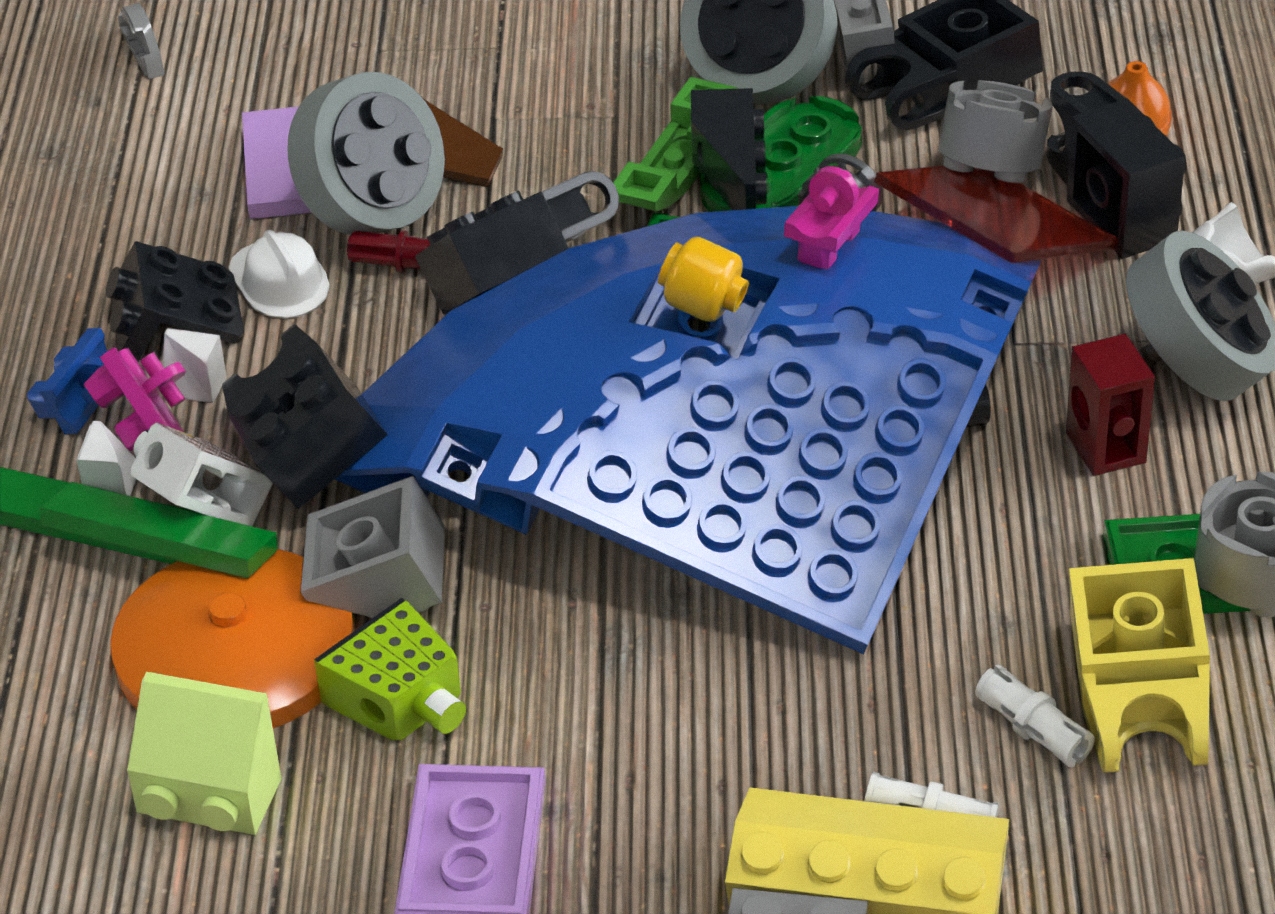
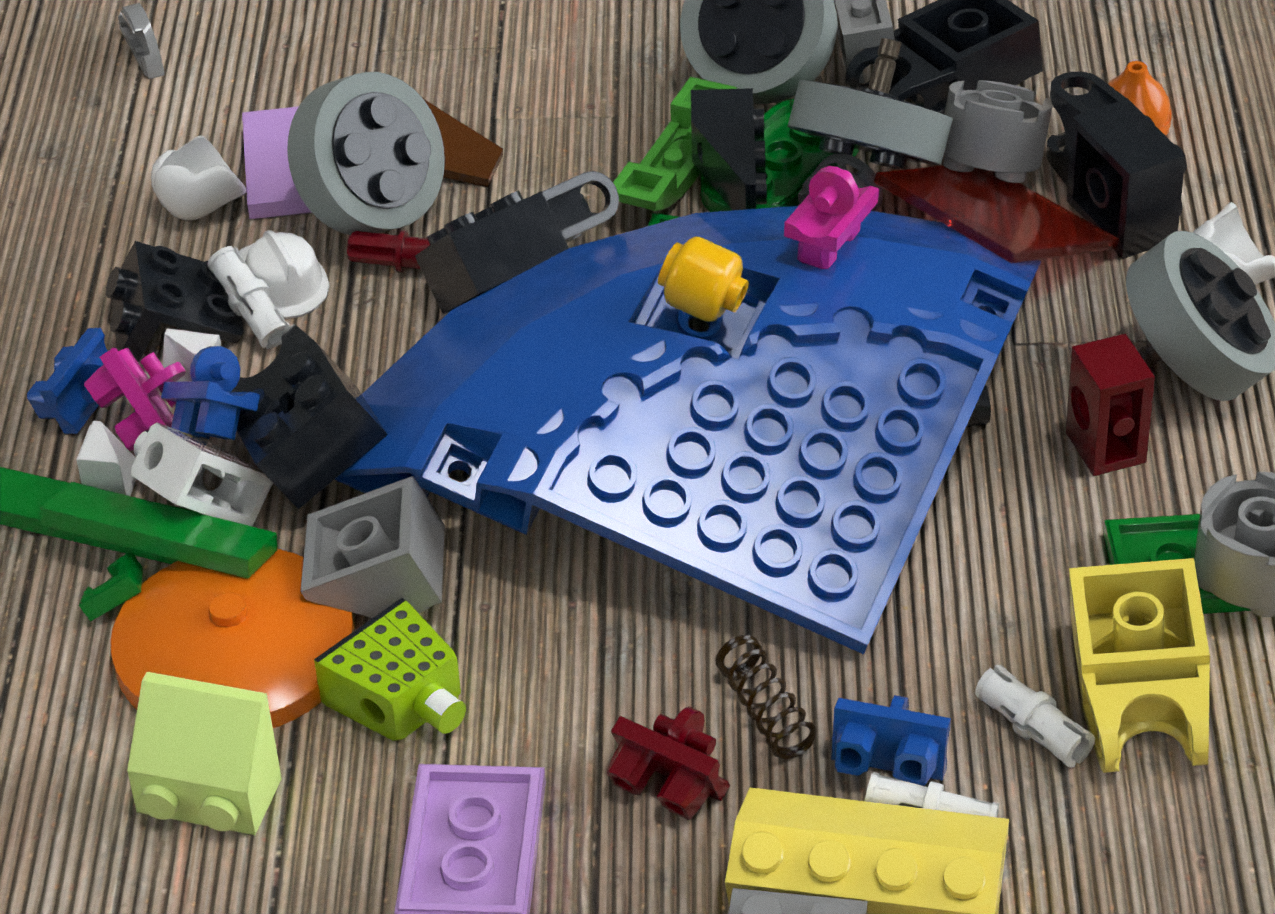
(123, 585): none -> green tile
(194, 180): none -> white hair
(206, 403): none -> blue hips
(248, 296): none -> white pin
(674, 750): none -> dark red hips
(735, 673): none -> dark brown piece
(871, 118): none -> light grey wheel
(889, 740): none -> blue hips

